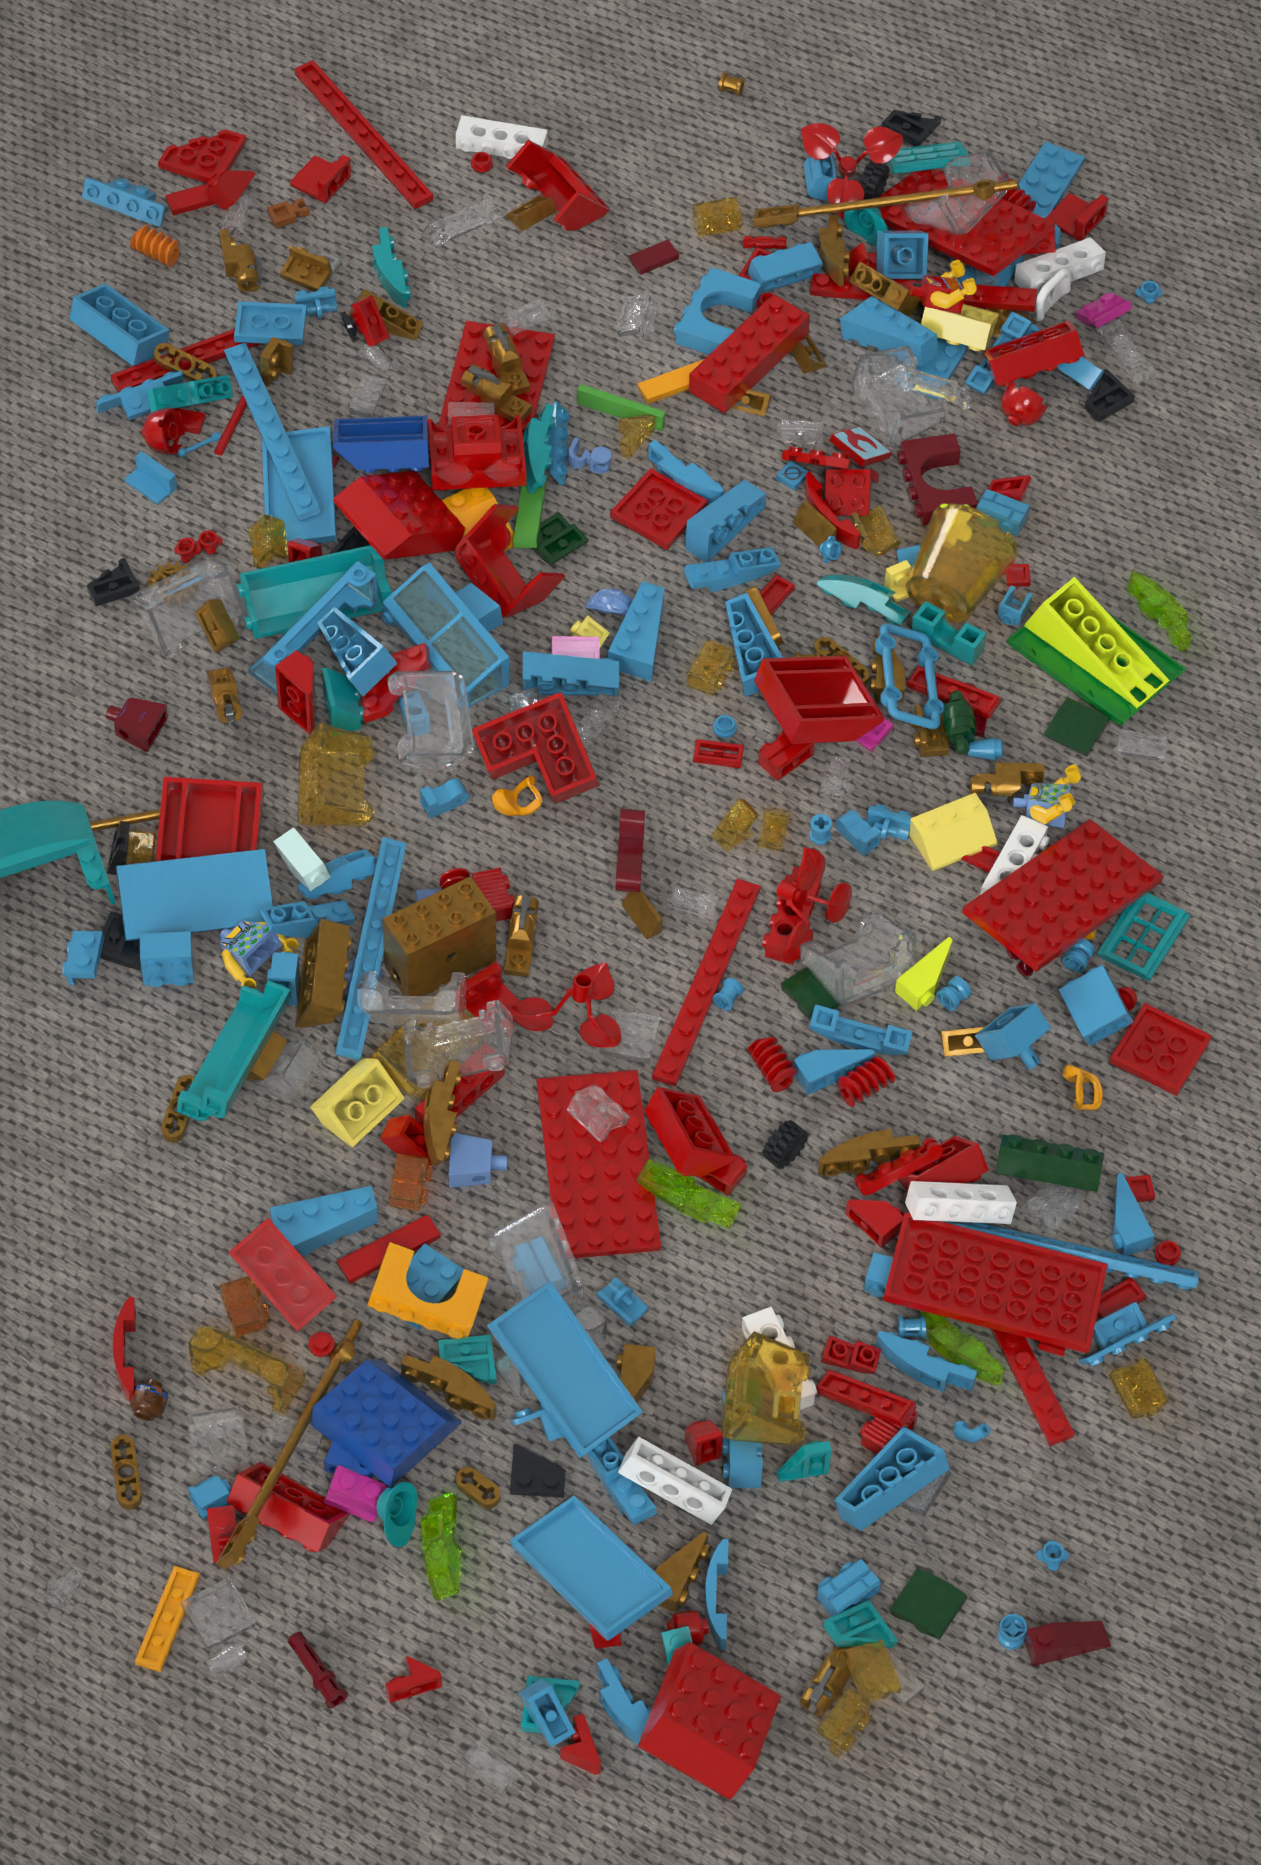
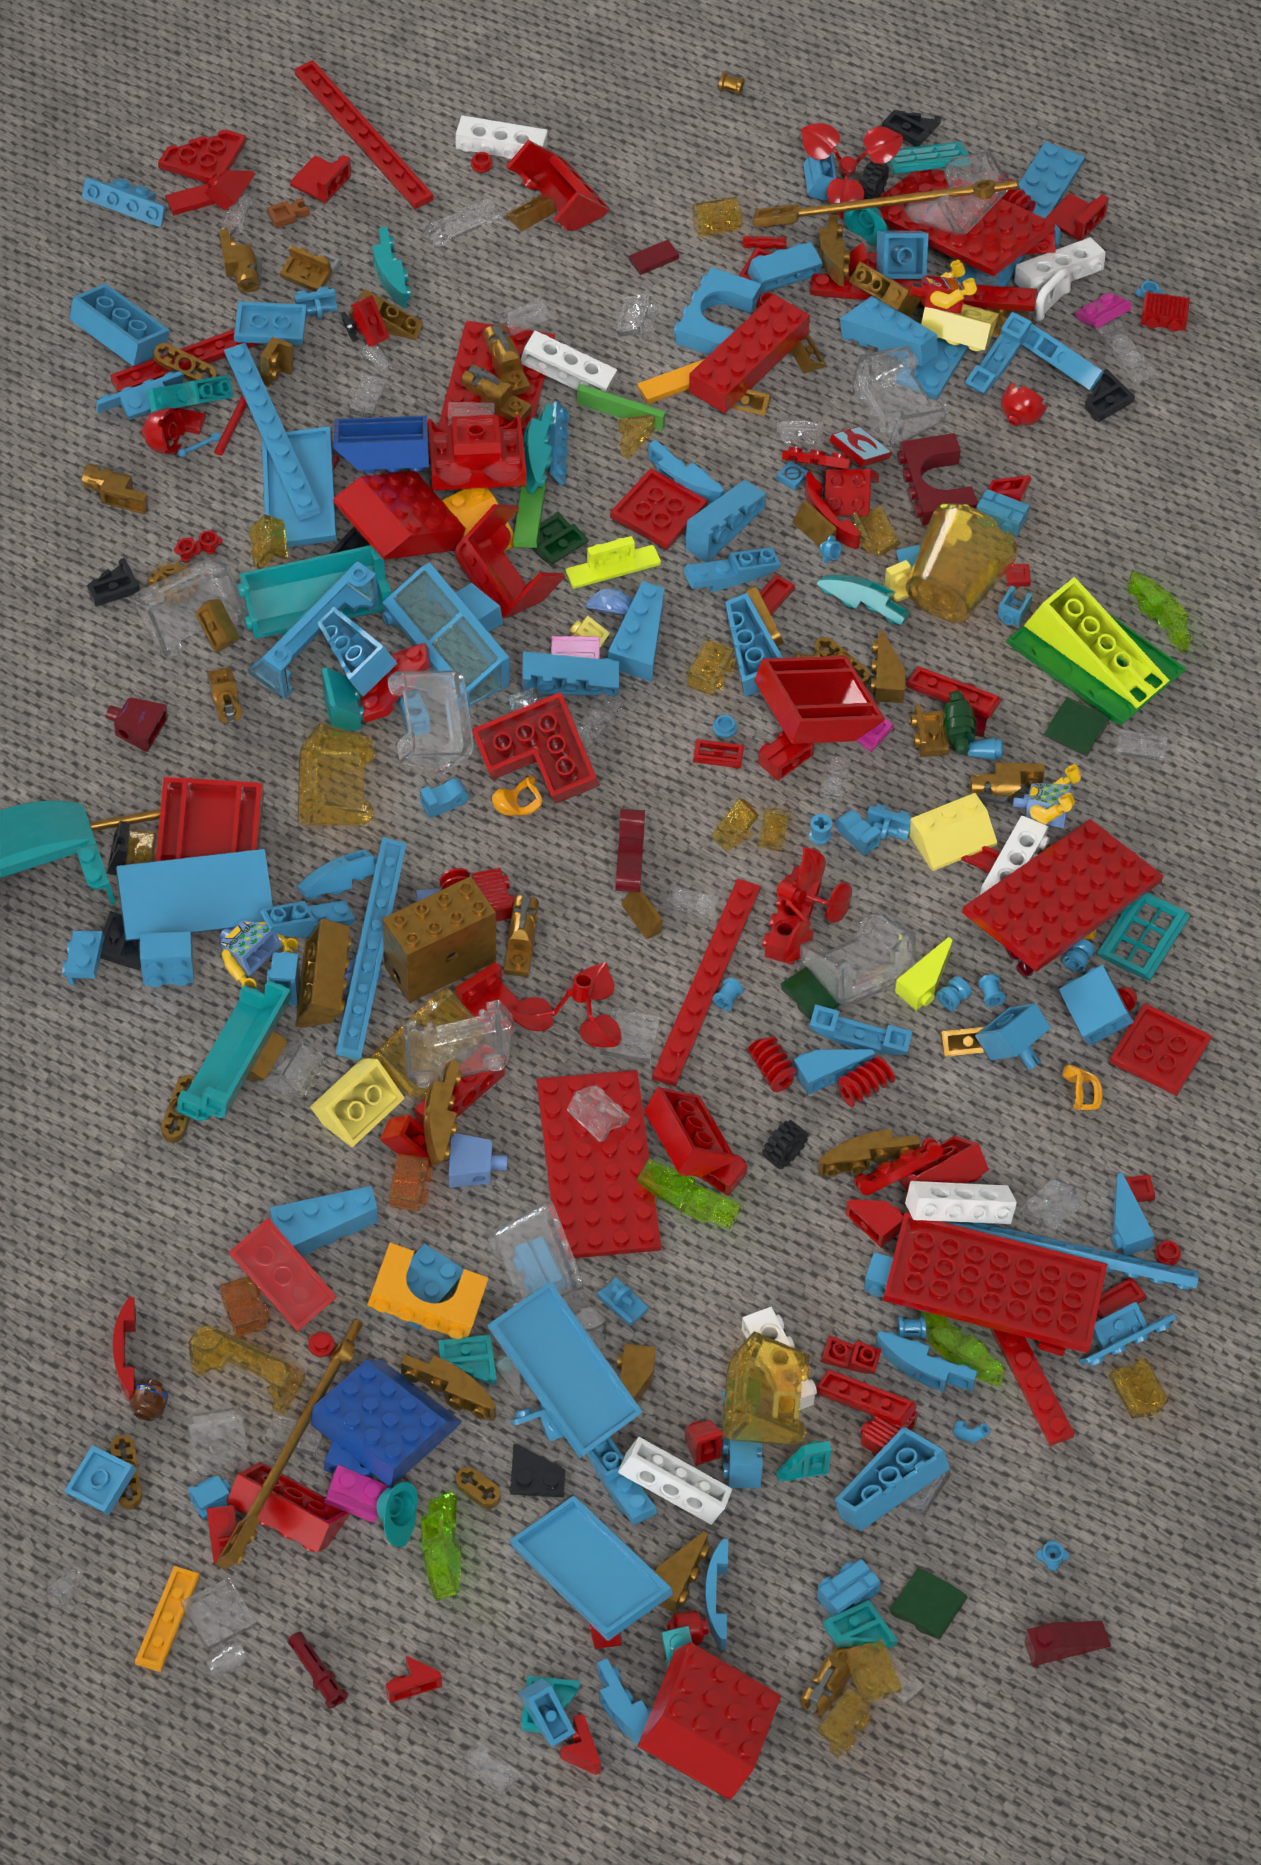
(100, 1480): none -> dark azure plate
(114, 488): none -> pearl gold plate
(151, 479): dark azure panel -> none
(156, 245): orange piece -> none
(297, 690): red slope -> none
(301, 860): light aqua slope -> none
(303, 549): red slope -> none
(370, 1257): red tile -> none
(380, 1007): clear windscreen -> none
(566, 364): none -> white brick
(598, 456): medium blue leg -> none
(611, 561): none -> neon yellow bracket
(926, 658): dark azure bar -> none
(933, 386): clear plate -> none
(963, 644): teal arch -> none
(991, 990): none -> dark azure bush
(1013, 1625): dark azure wheel -> none
(1034, 353): red slope -> none
(1050, 1162): dark green slope -> none
(1165, 311): none -> red brick

